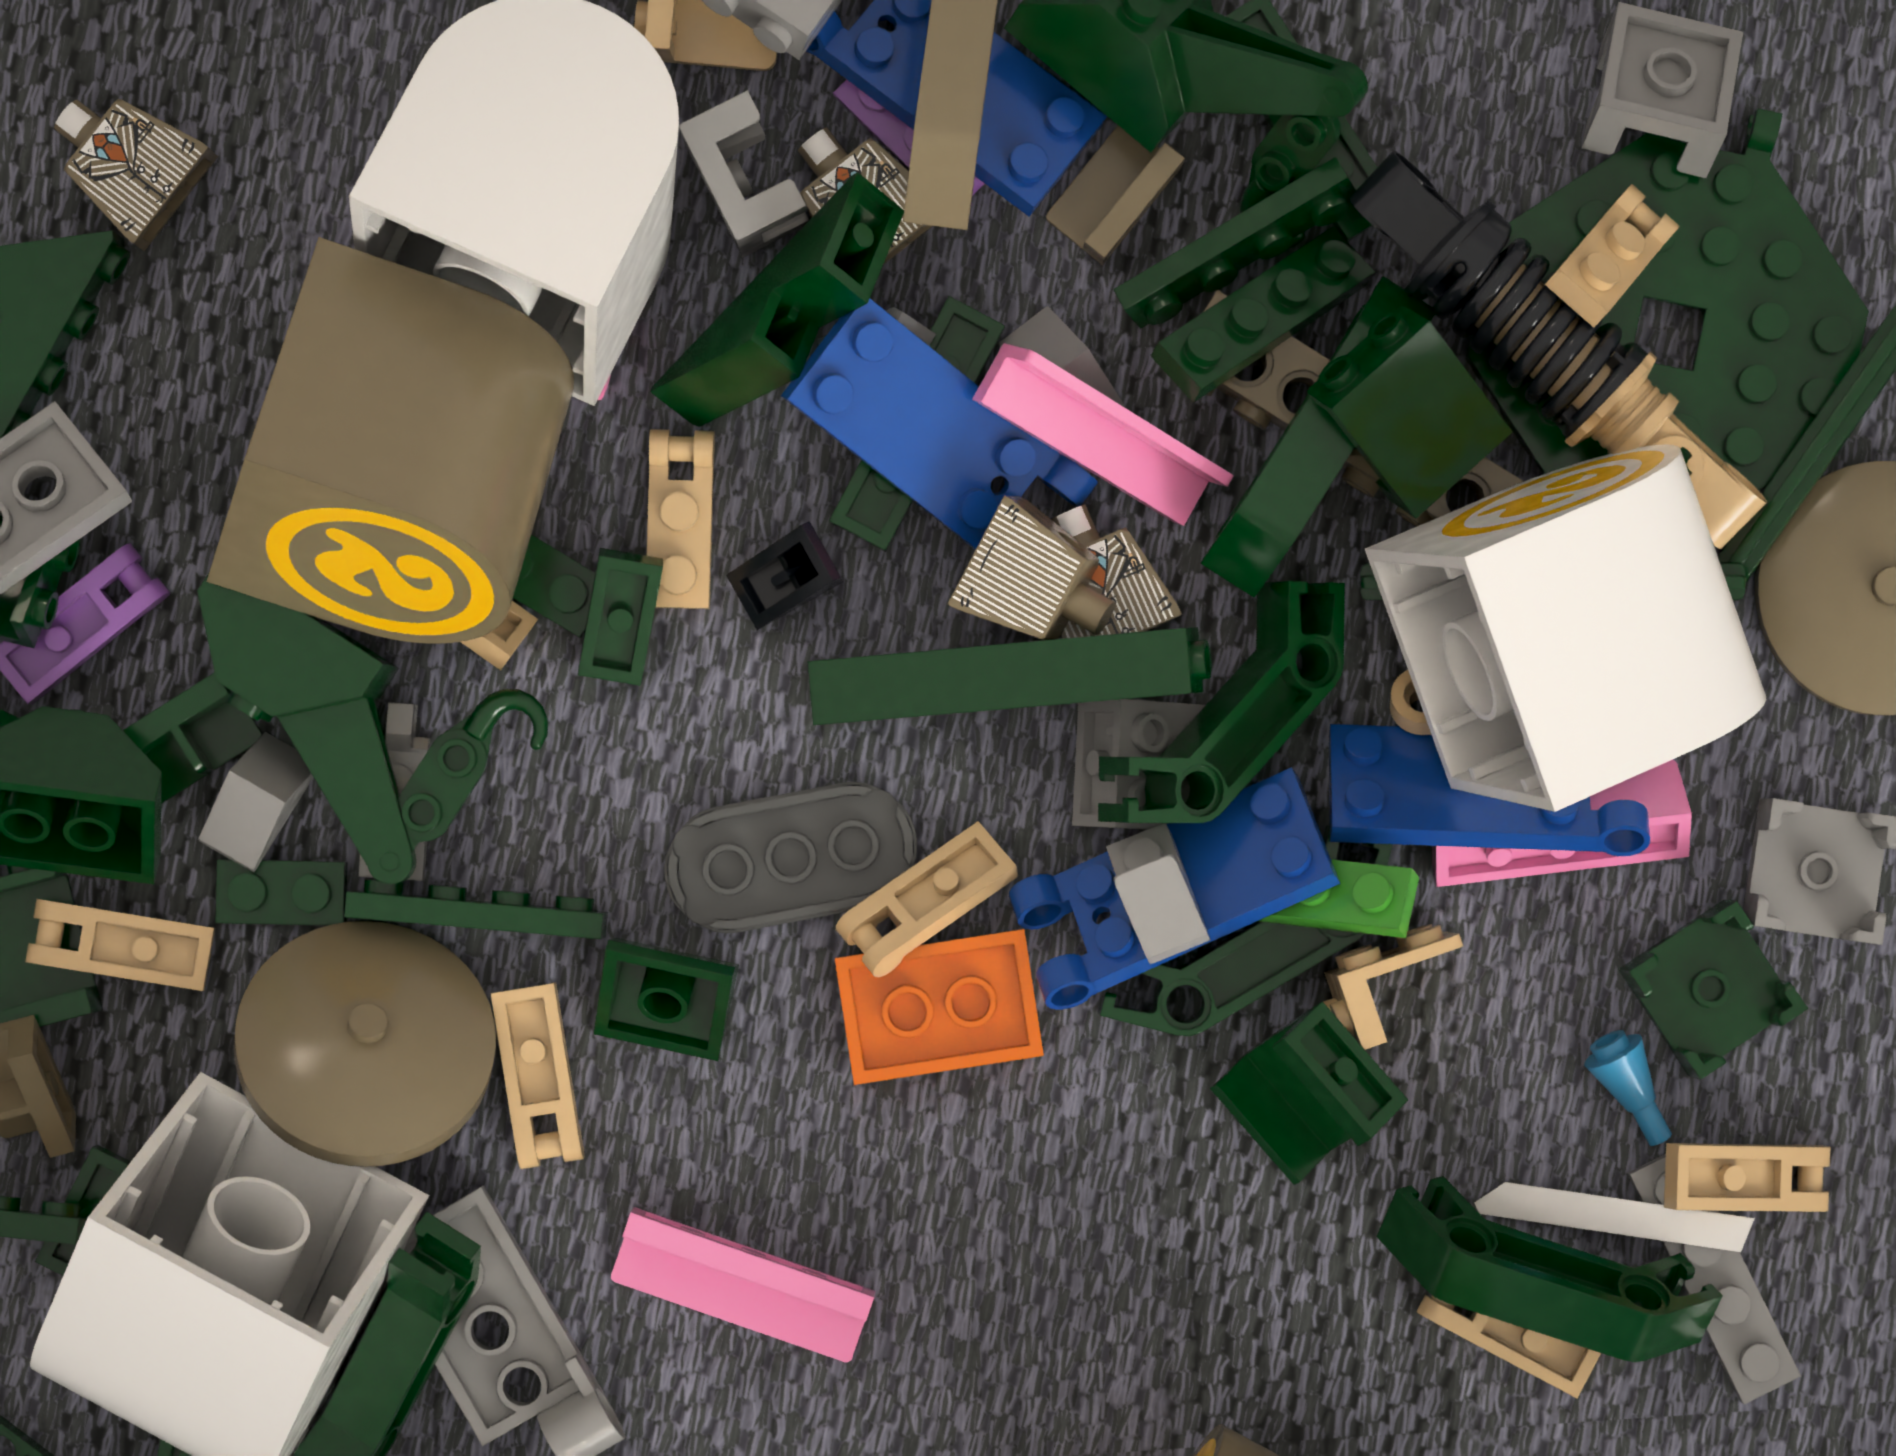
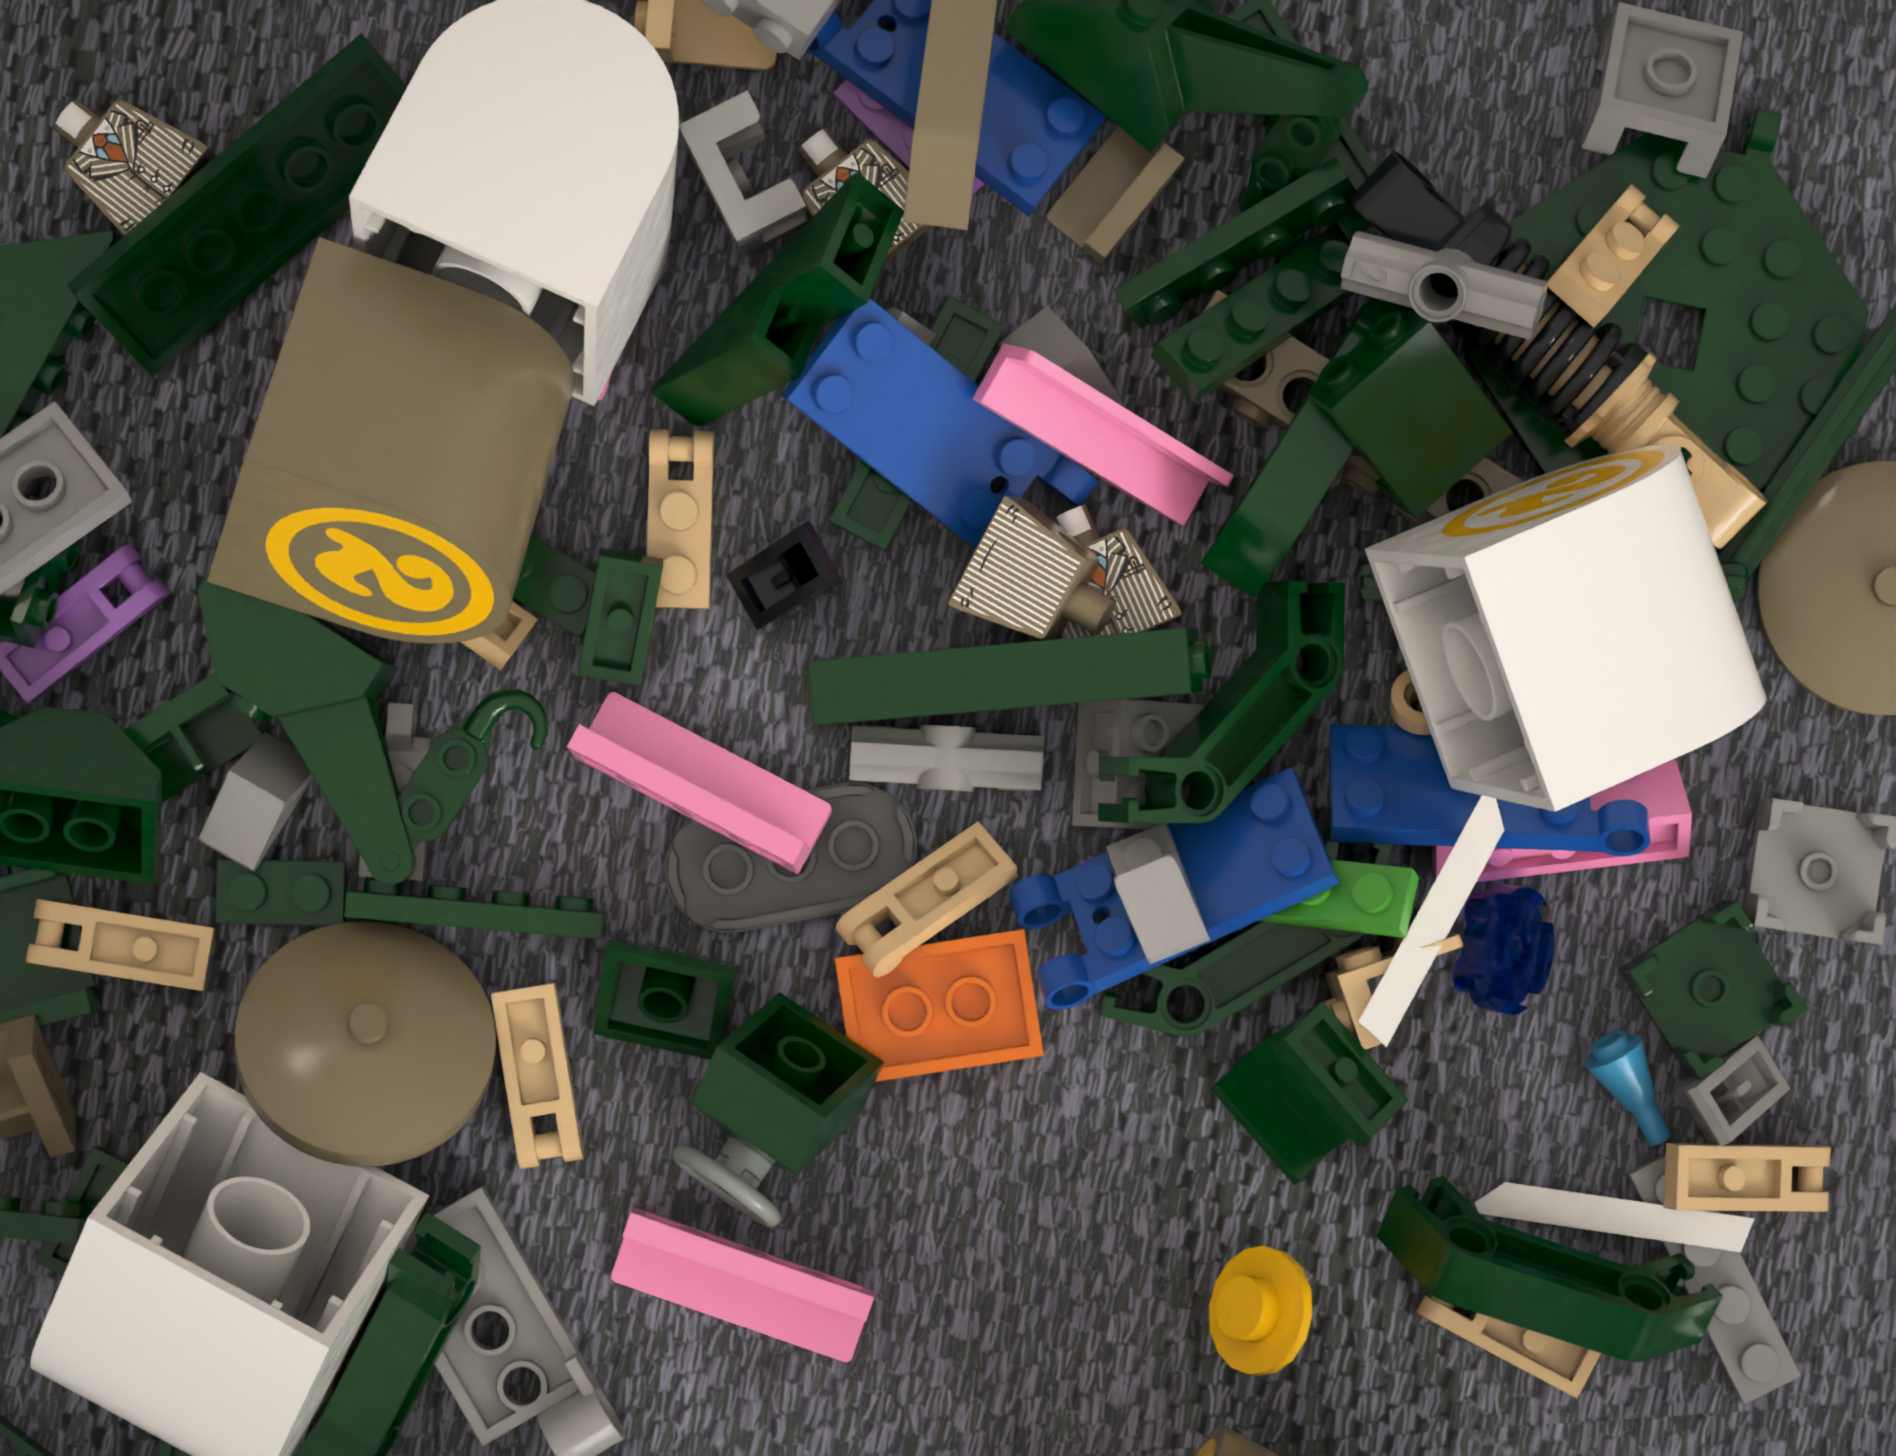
(243, 211): none -> dark green plate
(702, 781): none -> bright pink panel
(781, 1096): none -> dark green piece
(946, 758): none -> light grey piece
(1260, 1310): none -> yellow piece
(1433, 921): none -> white sticker
(1485, 293): none -> light grey piece
(1504, 948): none -> clear blue plate
(1734, 1093): none -> light grey slope

